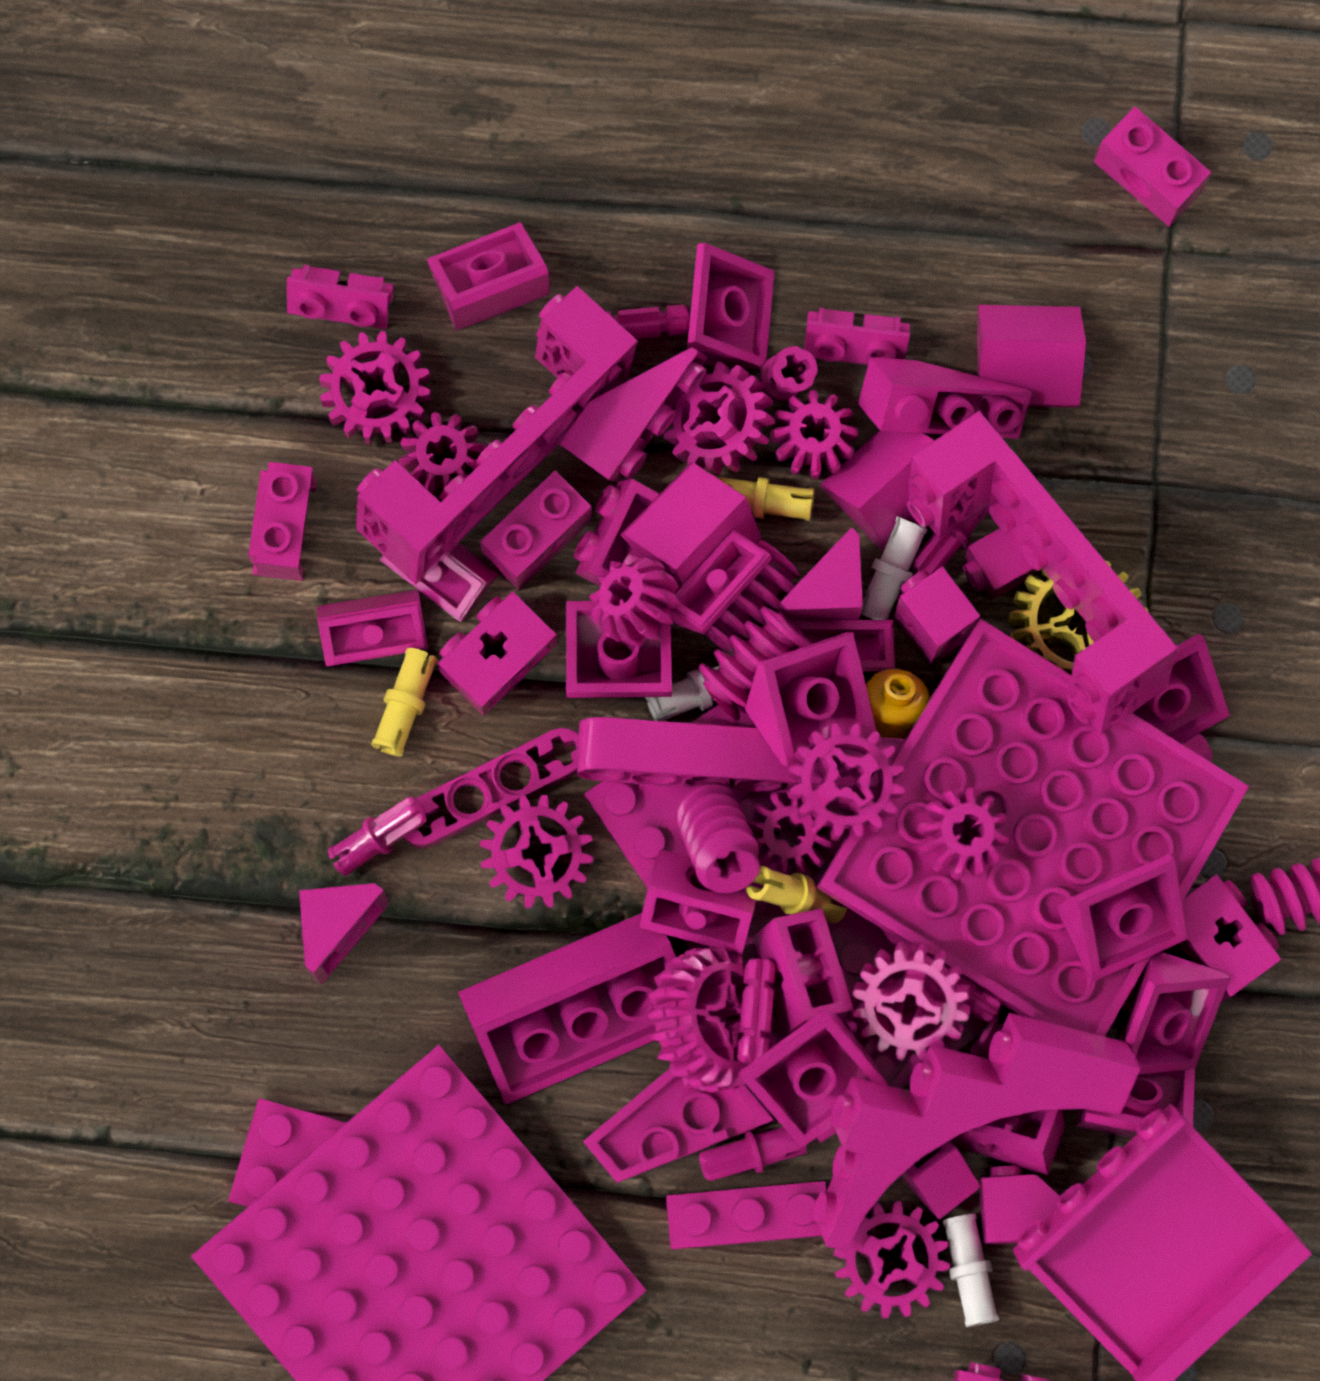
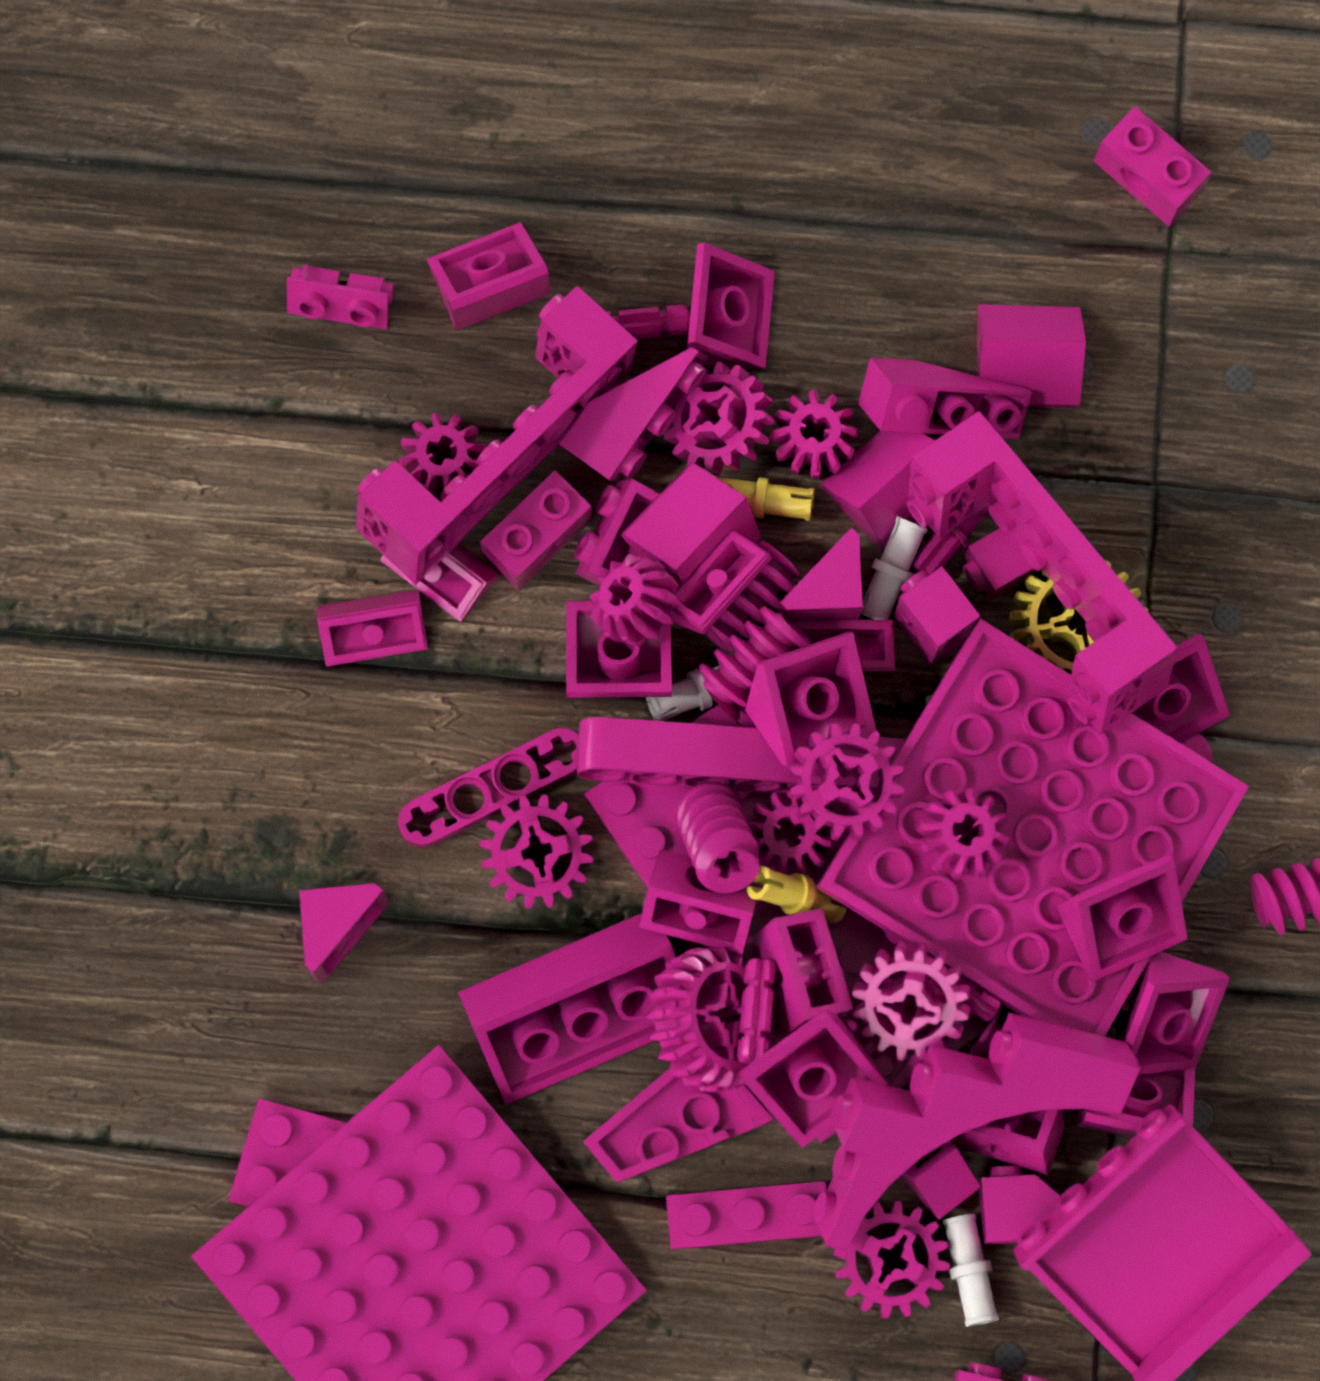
(281, 520): dark pink window -> none
(366, 406): dark pink gear -> none
(377, 835): dark pink axle -> none
(404, 702): light yellow pin -> none
(489, 680): dark pink brick -> none
(749, 1153): dark pink axle -> none
(787, 359): dark pink bush -> none
(834, 338): dark pink hinge -> none
(896, 701): yellow head -> none
(1251, 946): dark pink brick -> none

